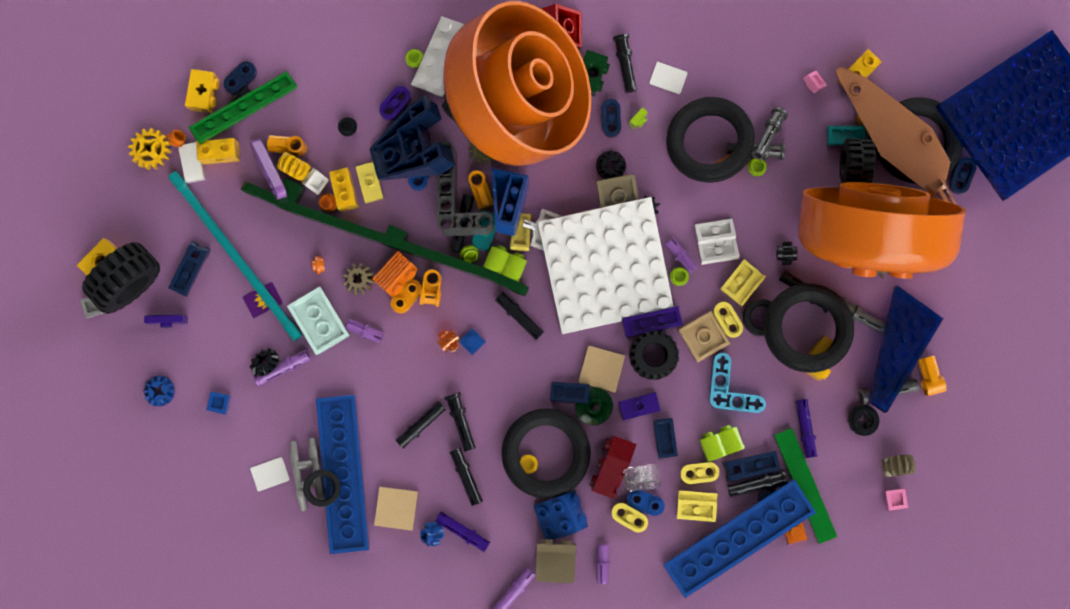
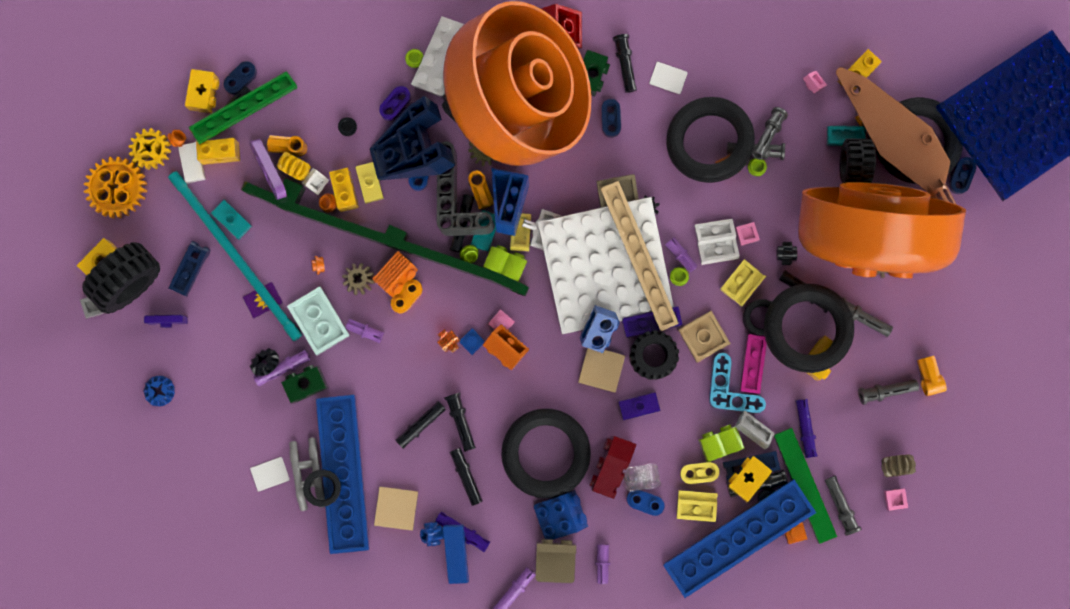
(98, 186): none -> light orange gear
(218, 403): blue plate -> none
(231, 219): none -> teal plate
(316, 384): none -> dark green brick
(431, 290): light orange piece -> none
(456, 554): none -> blue tile
(503, 319): none -> bright pink plate
(505, 347): none -> orange brick
(515, 312): black pin -> none
(529, 463): yellow tile -> none
(570, 392): dark blue plate -> none
(596, 328): none -> blue brick
(597, 397): dark green dish -> none
(602, 162): black gear -> none
(629, 517): light yellow plate -> none
(639, 119): lime plate -> none
(639, 255): none -> tan plate
(665, 438): dark blue plate -> none
(728, 319): light yellow plate -> none
(747, 234): none -> bright pink plate
(753, 364): none -> dark pink plate
(754, 430): none -> light grey plate
(760, 474): none -> yellow brick
(845, 514): none -> dark grey pin
(870, 426): black gear -> none
(905, 338): clear blue wing -> none

